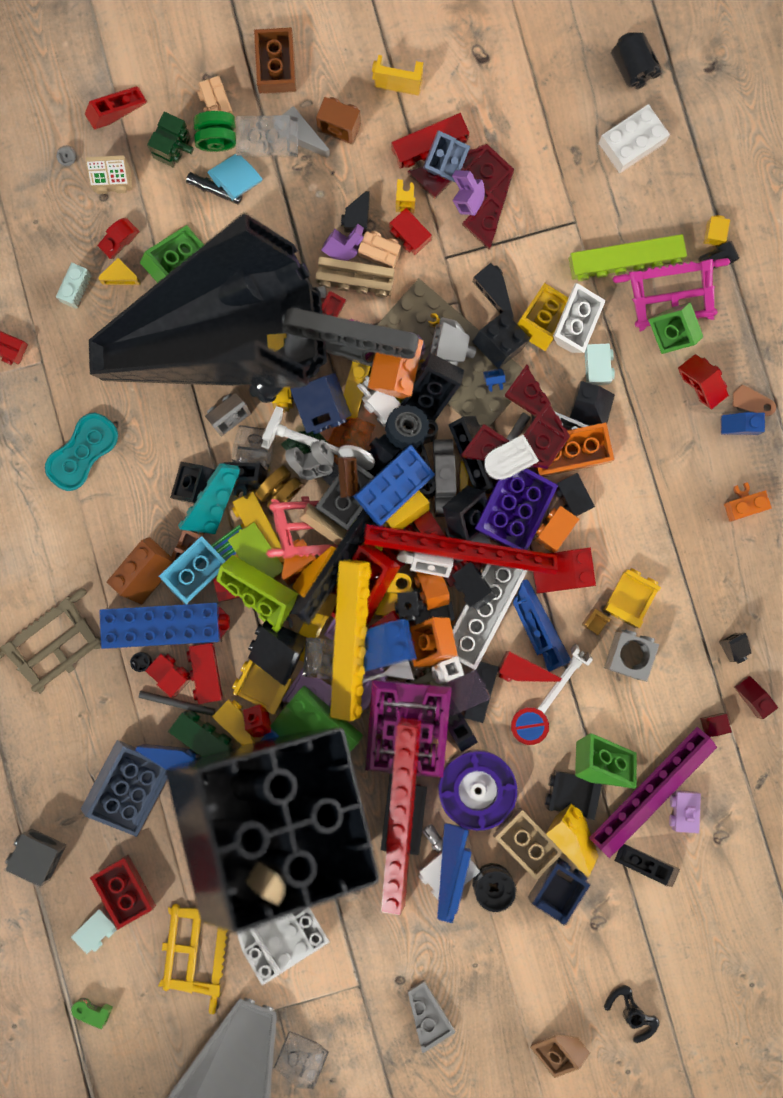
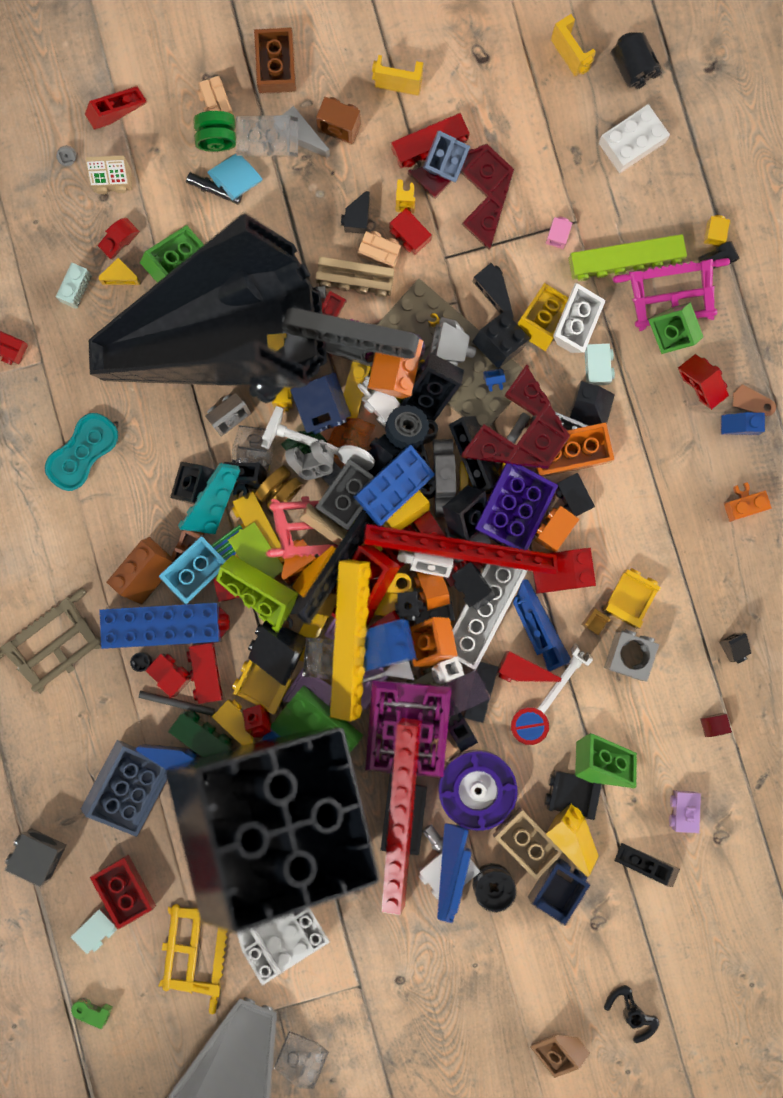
(169, 140): dark green brick -> none
(266, 883): tan brick -> none
(343, 247): medium lavender brick -> none
(348, 476): reddish brown plate -> none
(429, 1017): light grey wing -> none
(471, 192): medium lavender brick -> none
(510, 458): white window -> none
(559, 232): none -> bright pink brick
(569, 49): none -> yellow panel
(653, 792): magenta brick -> none
(756, 698): dark red slope -> none

